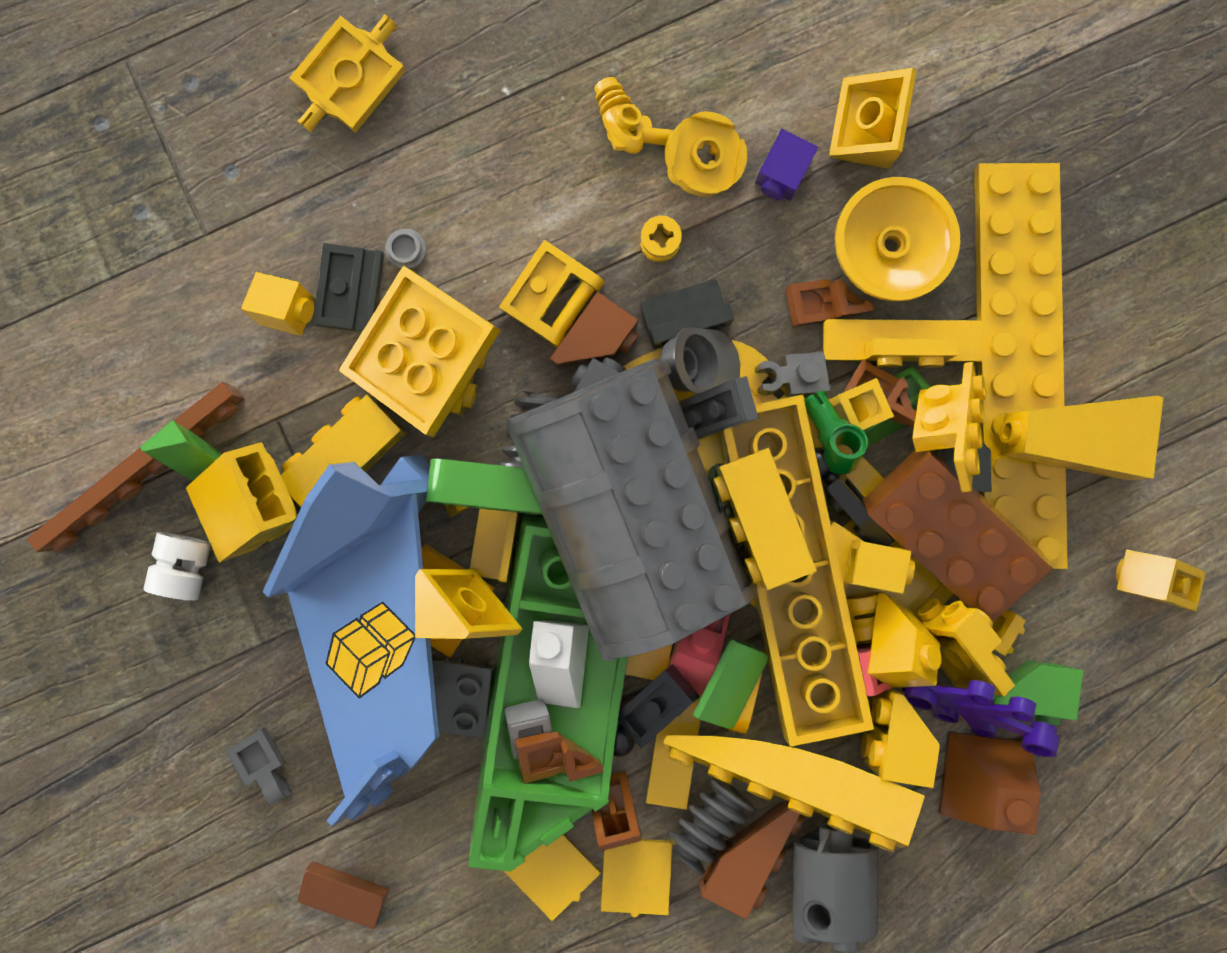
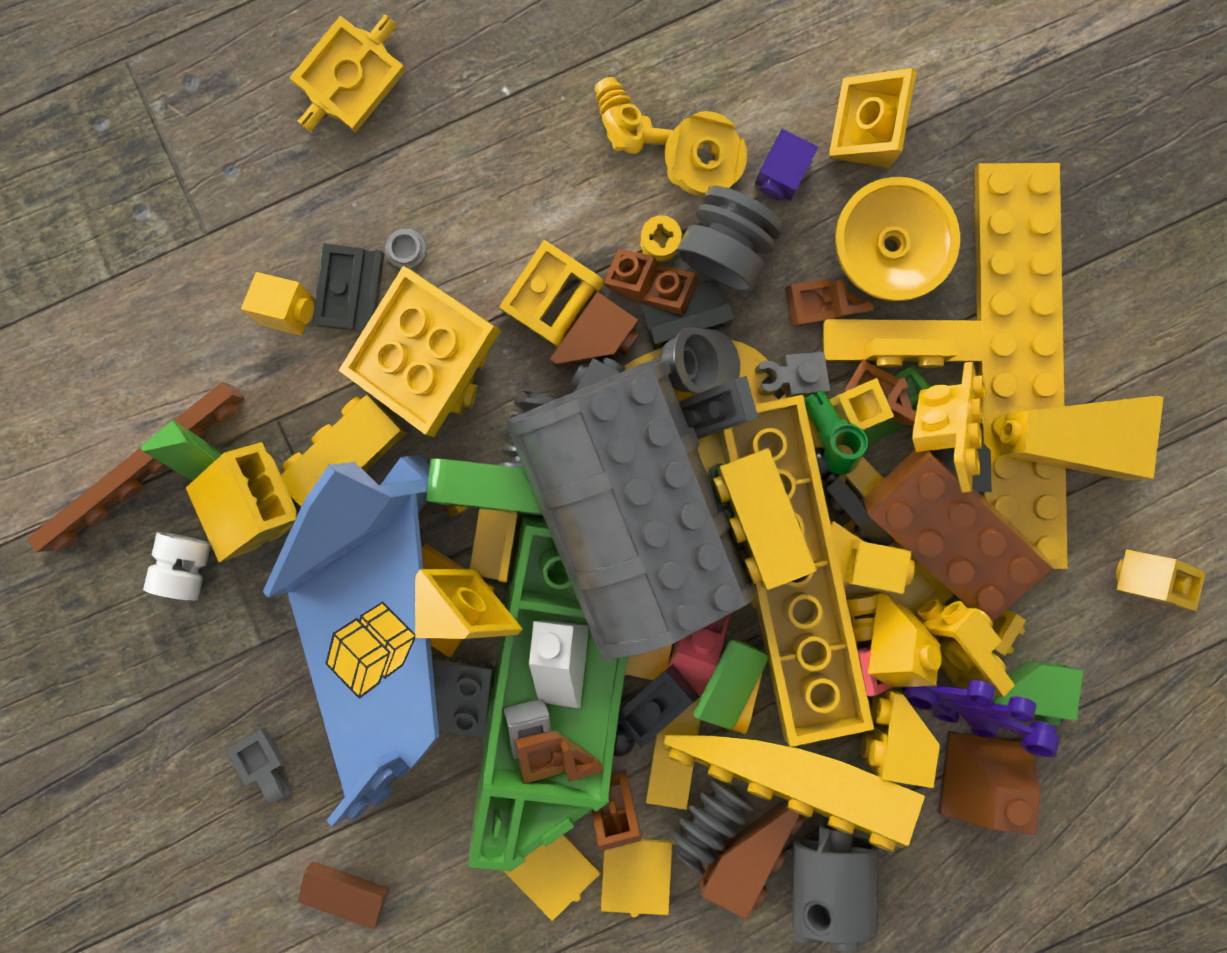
(653, 284): none -> dark orange slope
(732, 235): none -> dark grey wheel

